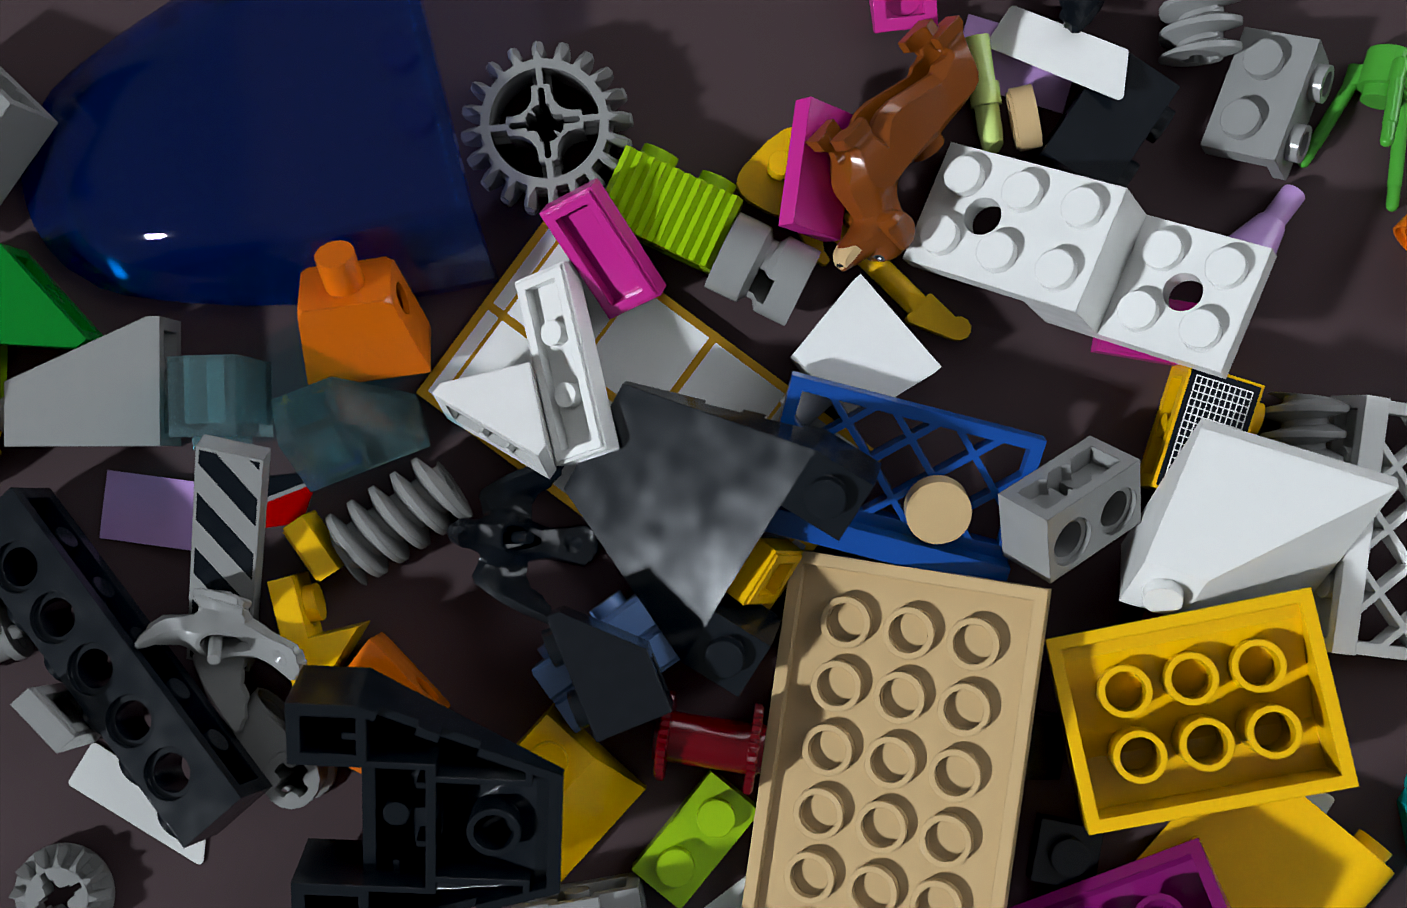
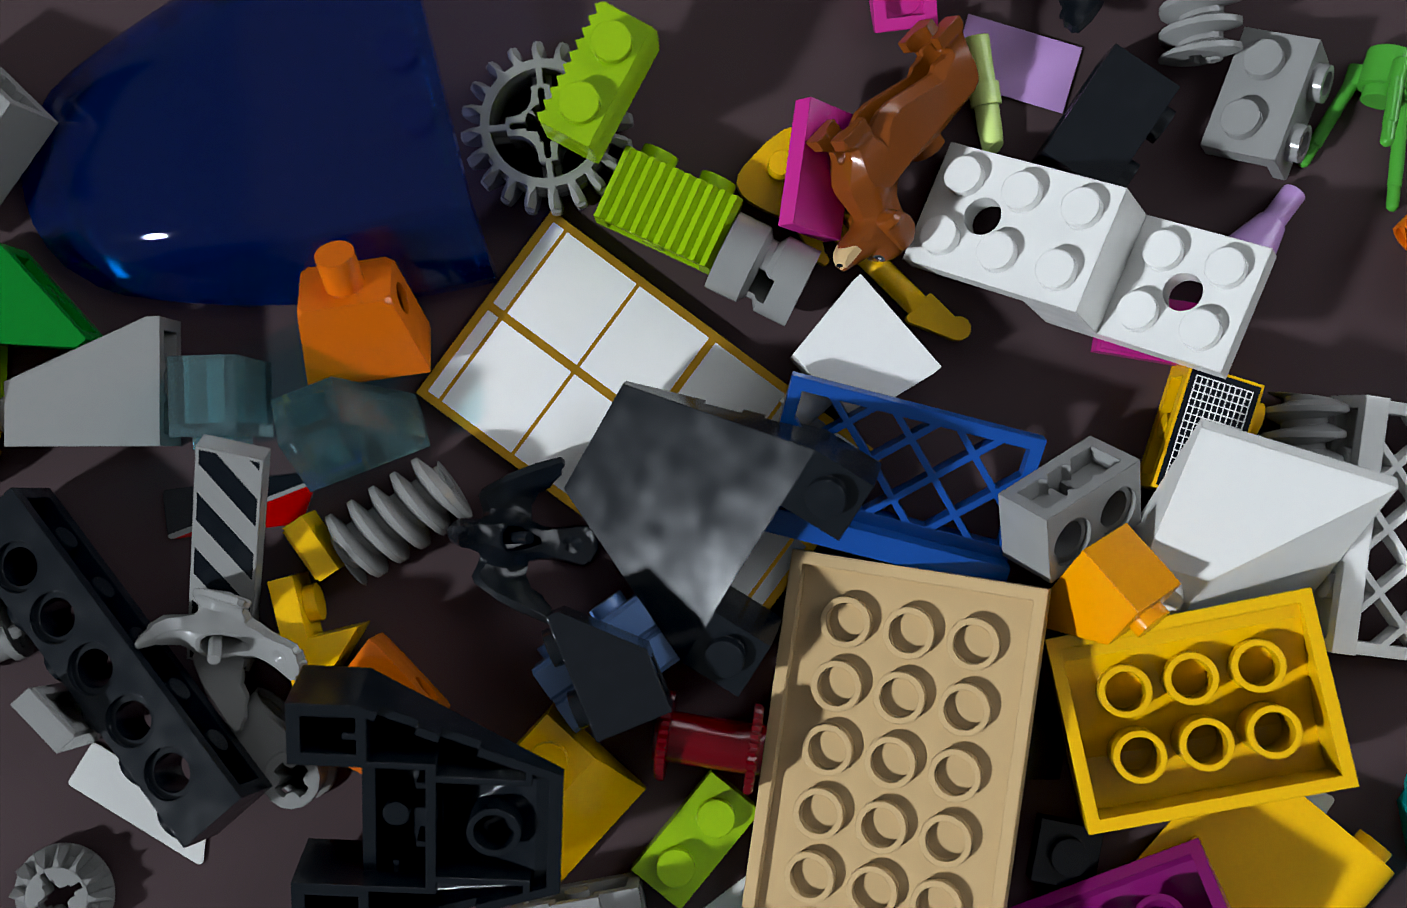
(147, 510): lavender sticker -> none
(502, 411): white slope -> none
(566, 364): white tile -> none
(599, 82): none -> lime brick
(603, 248): dark pink tile -> none
(765, 571): yellow tile -> none
(937, 509): tan tile -> none
(1024, 118): tan tile -> none
(1058, 51): white sticker -> none
(1112, 590): none -> light orange slope

